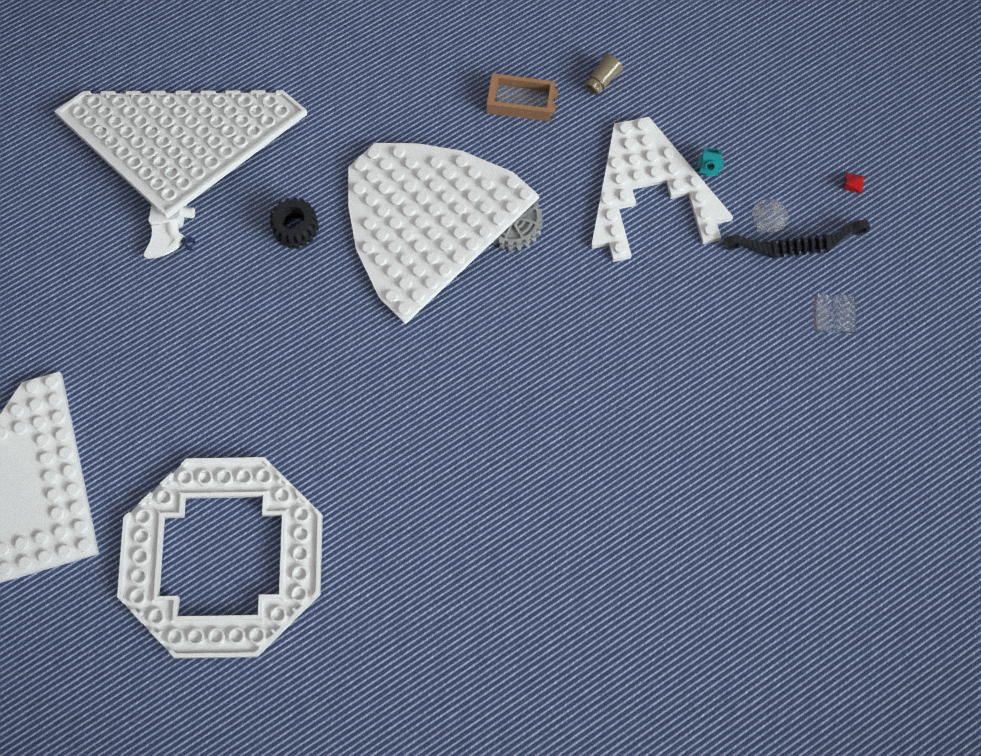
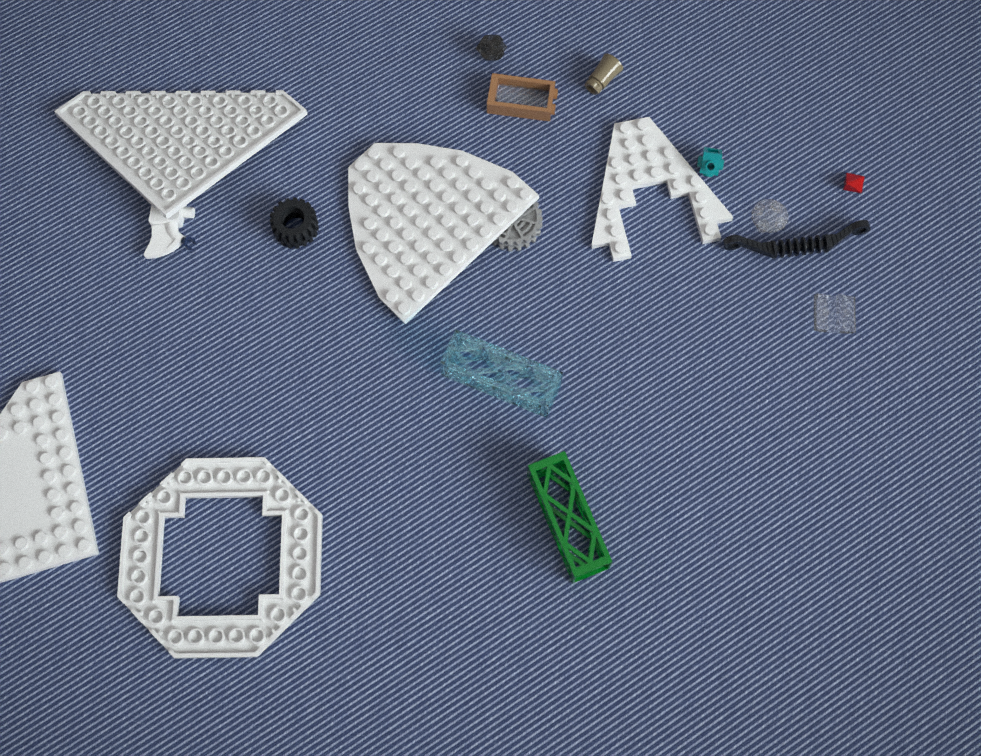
(491, 47): none -> clear smoke brick
(504, 360): none -> clear light blue piece
(553, 465): none -> green piece

